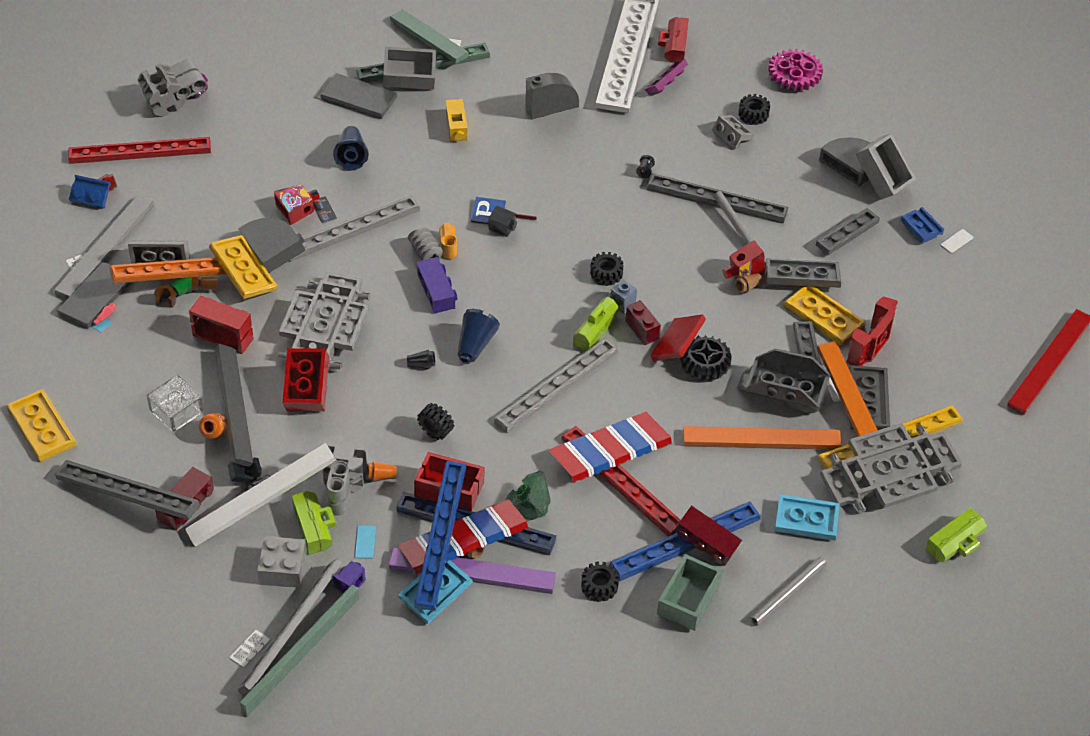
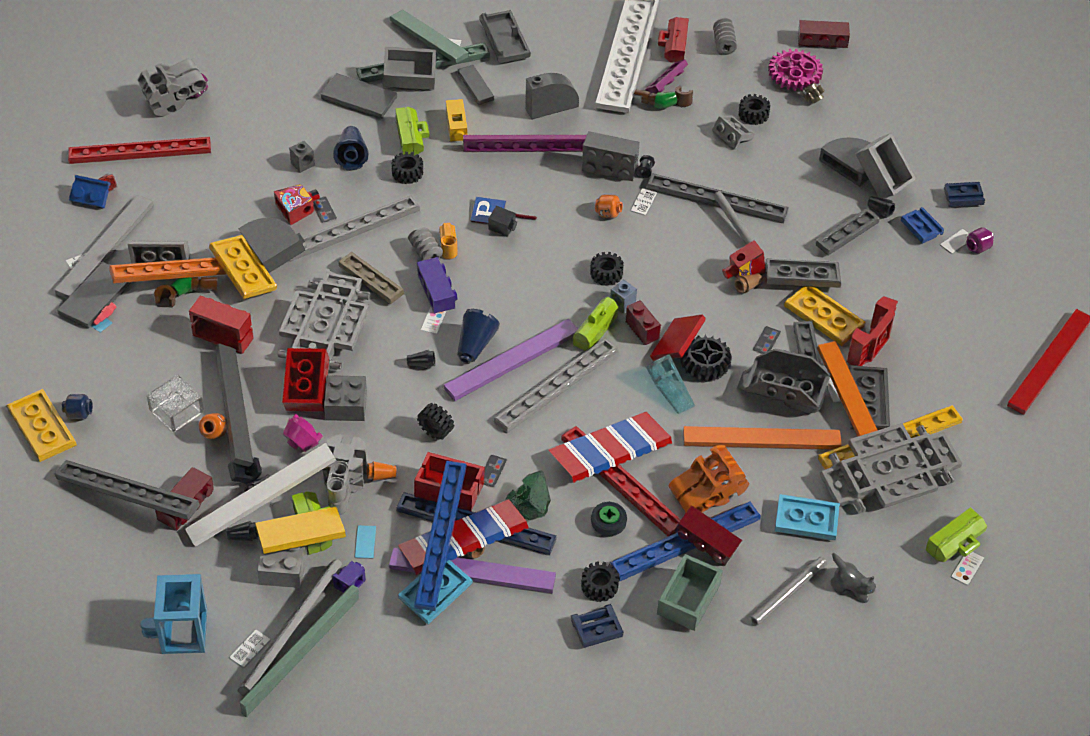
(77, 406): none -> dark blue head
(177, 600): none -> dark azure piece
(244, 531): none -> black cone
(300, 530): none -> yellow tile
(301, 434): none -> dark pink cone
(302, 156): none -> dark grey brick
(345, 398): none -> dark grey brick
(371, 277): none -> dark tan plate
(407, 160): none -> black tyre
(408, 131): none -> lime piece
(433, 321): none -> white sticker
(476, 84): none -> dark grey tile
(493, 470): none -> black sticker
(505, 36): none -> dark grey container
(510, 360): none -> medium lavender tile
(522, 143): none -> magenta tile
(599, 630): none -> dark blue plate
(601, 518): none -> black wheel
(608, 206): none -> orange head
(610, 156): none -> dark grey brick
(643, 201): none -> white sticker
(666, 99): none -> reddish brown piece
(670, 383): none -> clear light blue slope
(703, 486): none -> orange connector
(724, 36): none -> light grey piece
(766, 340): none -> black sticker
(813, 93): none -> dark tan gear
(823, 34): none -> dark red brick
(850, 578): none -> dark grey animal
(881, 205): none -> black cone
(964, 194): none -> dark blue plate
(967, 567): none -> white sticker
(979, 240): none -> magenta head

